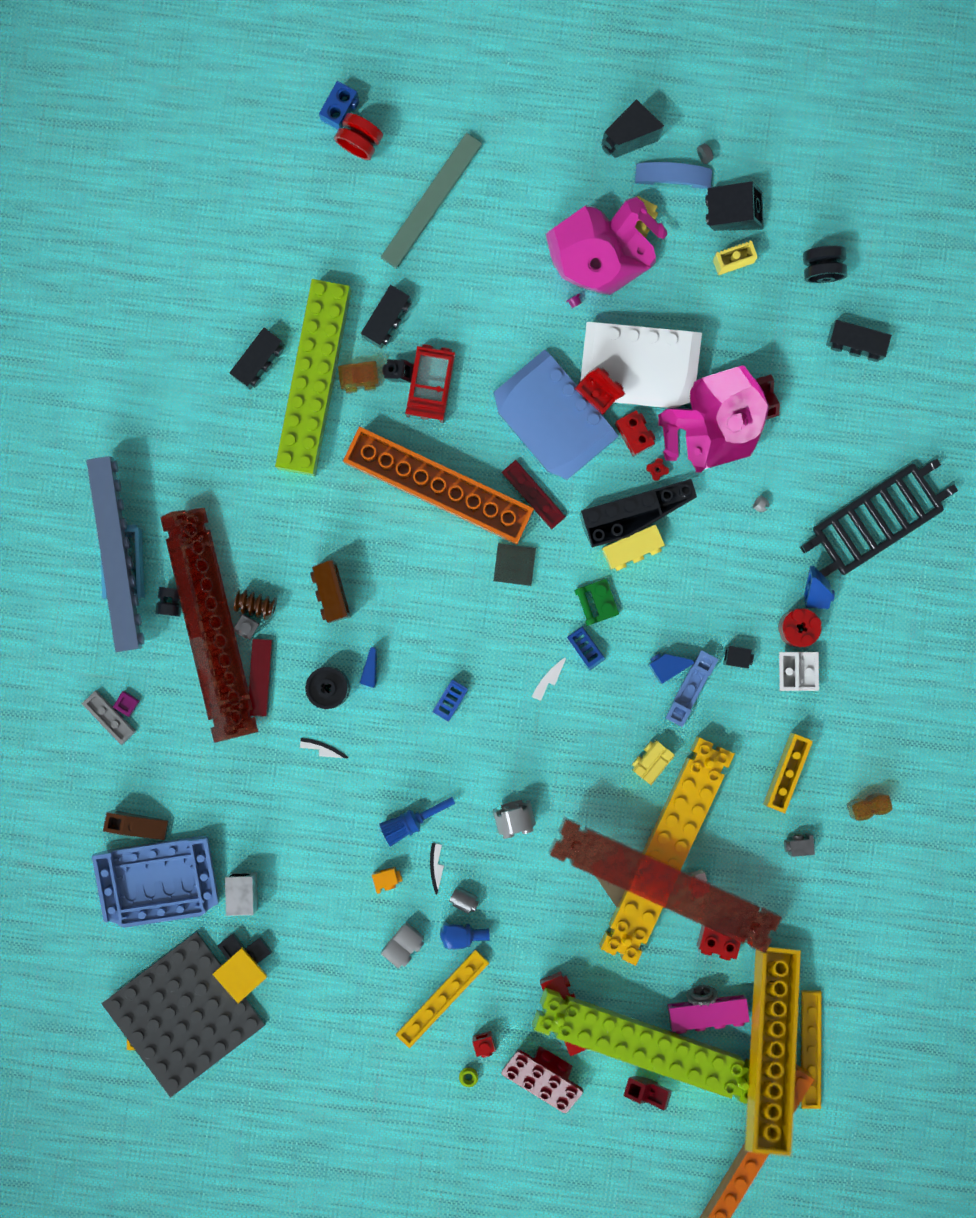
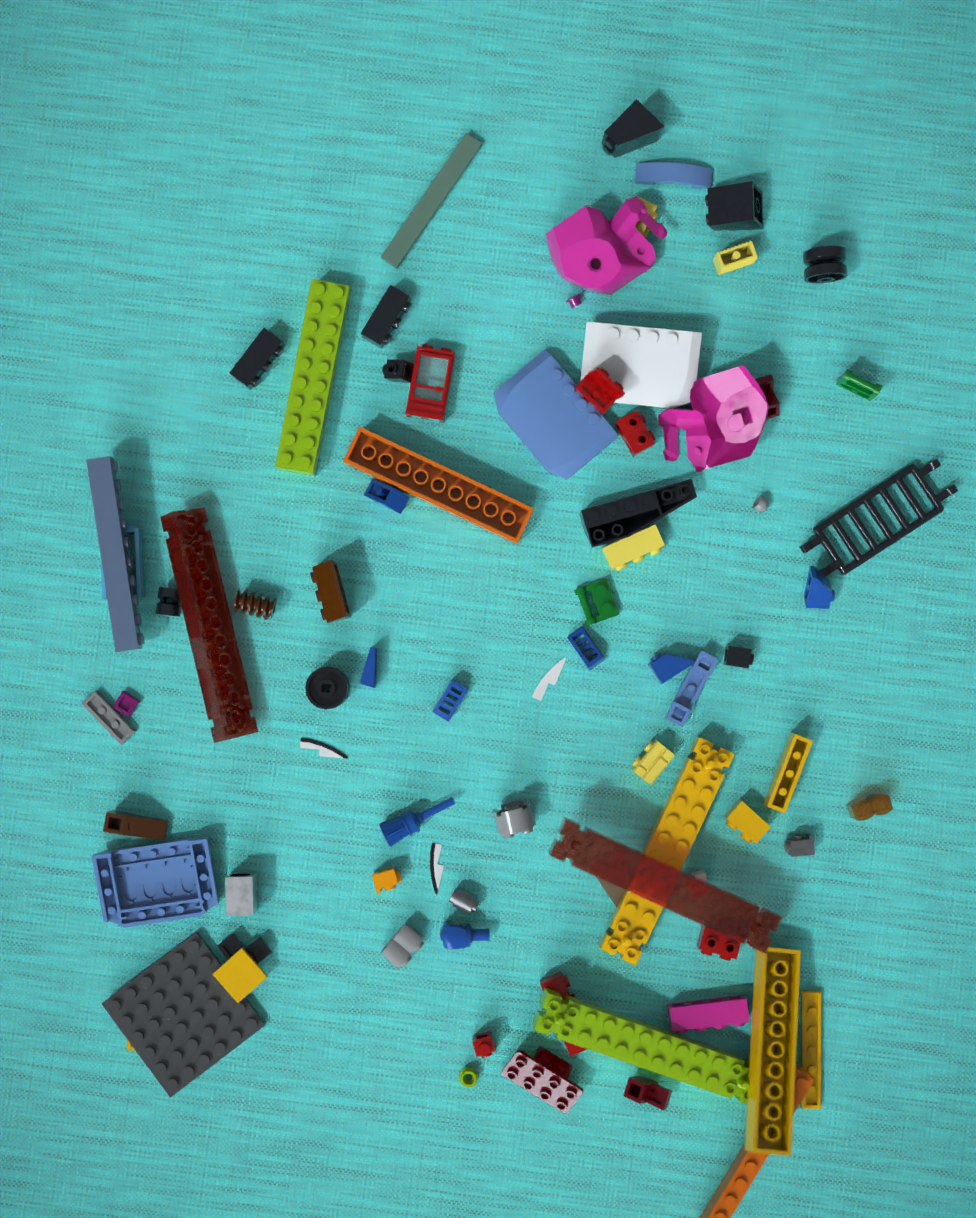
(246, 626): flat silver brick -> none
(260, 676): dark red tile -> none
(334, 104): blue brick -> none
(358, 136): red wheel -> none
(359, 376): clear orange brick -> none
(386, 496): none -> blue slope
(442, 998): yellow plate -> none
(514, 564): clear smoke tile -> none
(533, 494): dark red tile -> none
(662, 469): red plate -> none
(695, 996): dark grey gear -> none
(705, 153): dark grey tile -> none
(746, 821): none -> yellow brick
(799, 671): white brick -> none
(810, 623): red brick -> none
(858, 340): black brick -> none
(858, 385): none -> green plate

